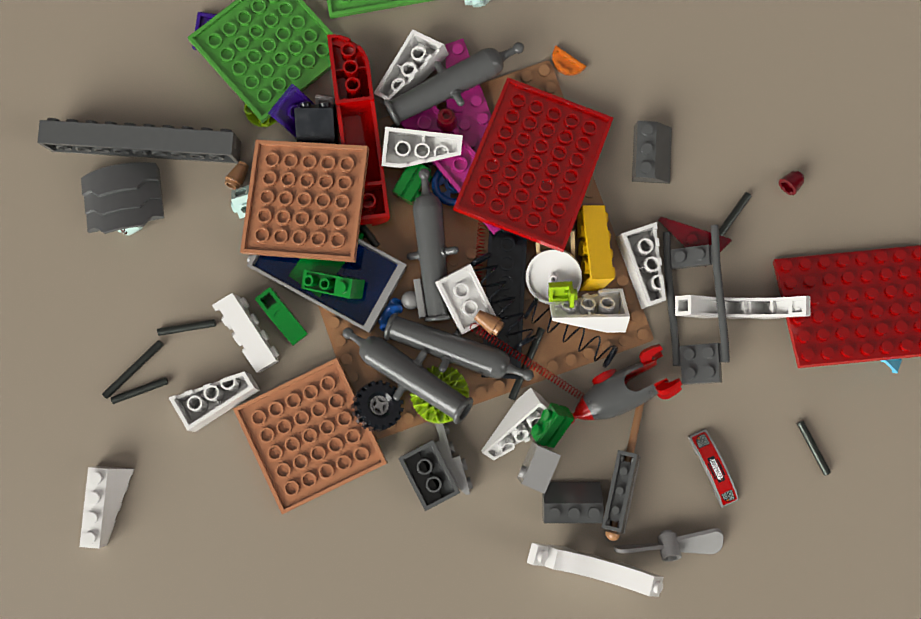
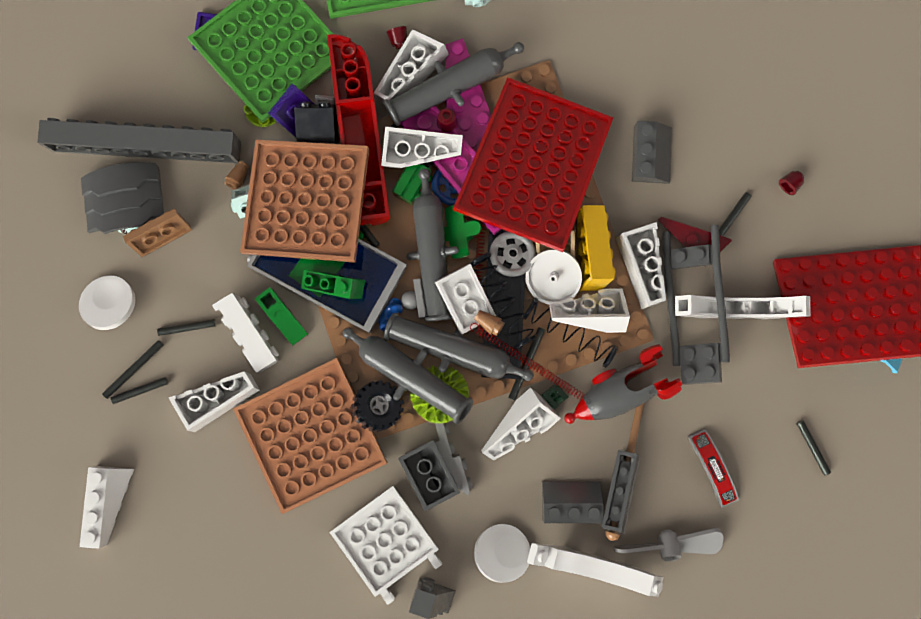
(107, 302): none -> white piece
(157, 232): none -> medium nougat plate
(385, 542): none -> white plate
(397, 36): none -> dark red hat
(431, 599): none -> dark grey wedge
(459, 231): none -> green piece
(502, 553): none -> white piece
(515, 270): none -> light grey plate
(538, 467): light grey brick -> none
(552, 425): green brick -> none
(554, 396): none -> clear green tile
(562, 292): lime bracket -> none
(566, 63): orange tile -> none

